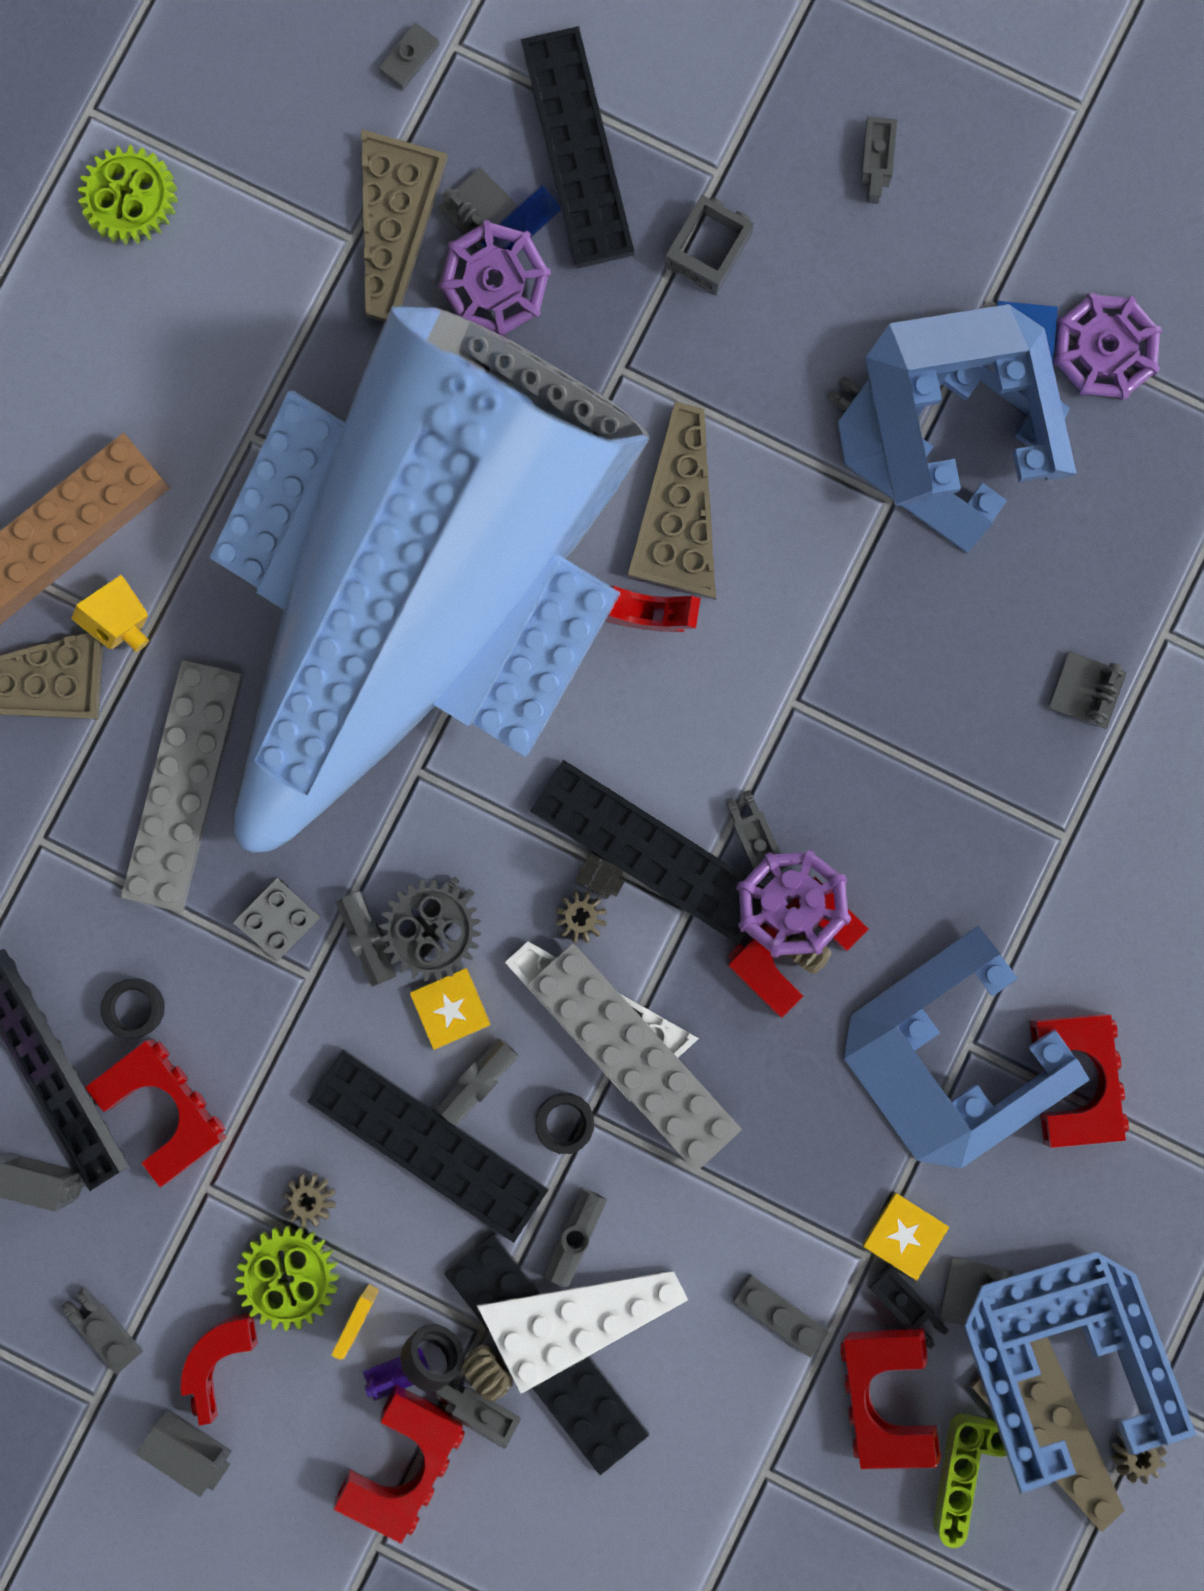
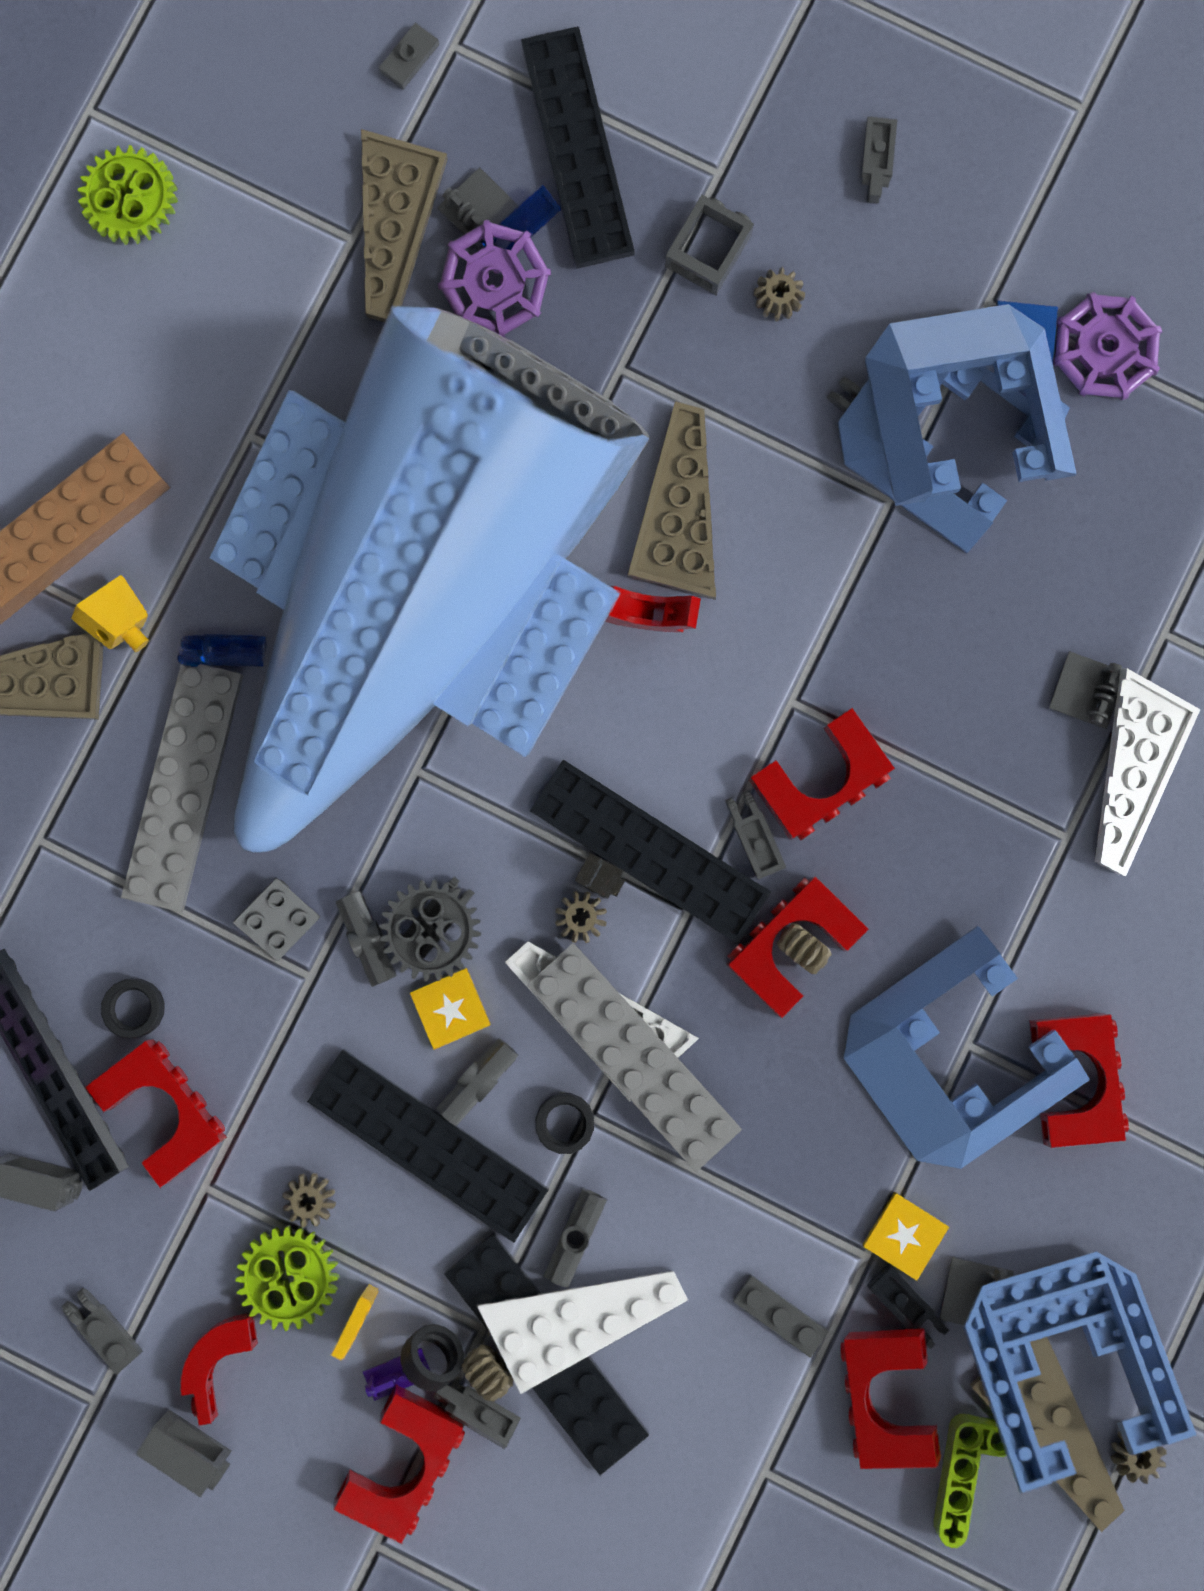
(222, 650): none -> clear blue hinge
(790, 291): none -> dark tan gear
(793, 921): medium lavender plate -> none
(864, 764): none -> red arch
(1143, 751): none -> white wing

